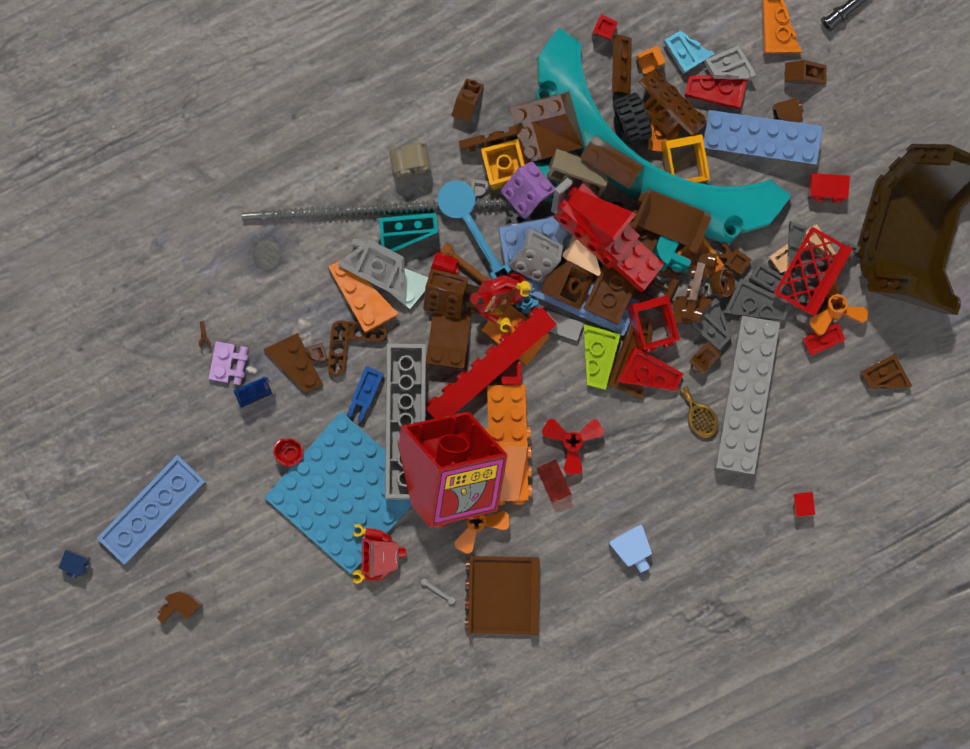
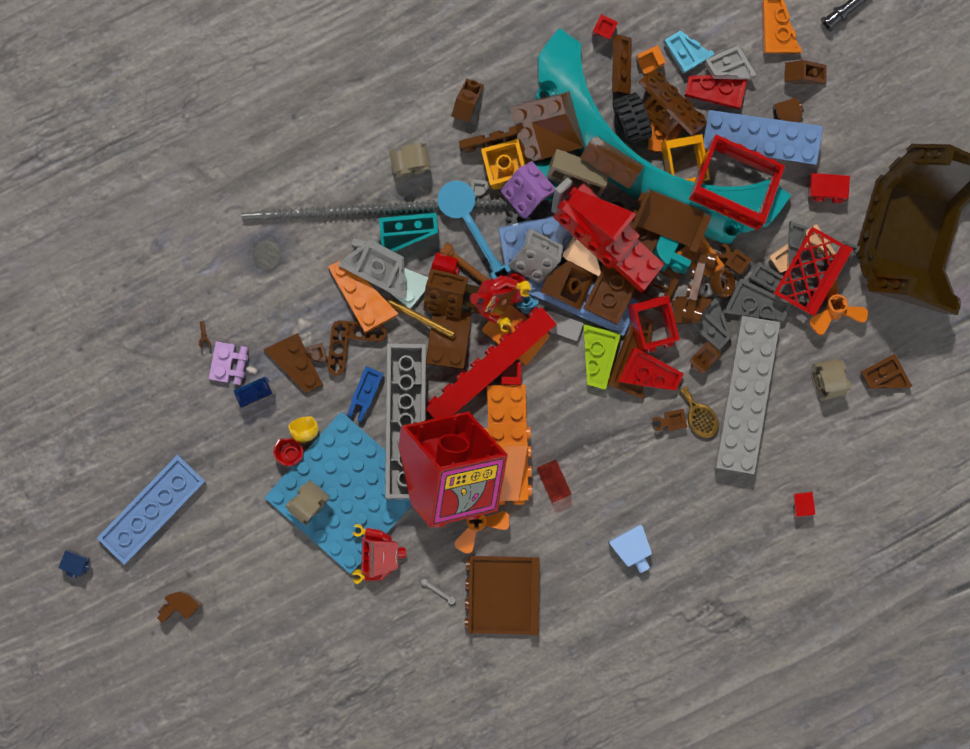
(303, 429): none -> yellow hair
(308, 502): none -> dark tan brick
(423, 319): none -> pearl gold bar
(555, 431): red piece -> none
(673, 420): none -> reddish brown plate
(725, 206): none -> red window
(816, 343): red plate -> none
(830, 379): none -> dark tan brick

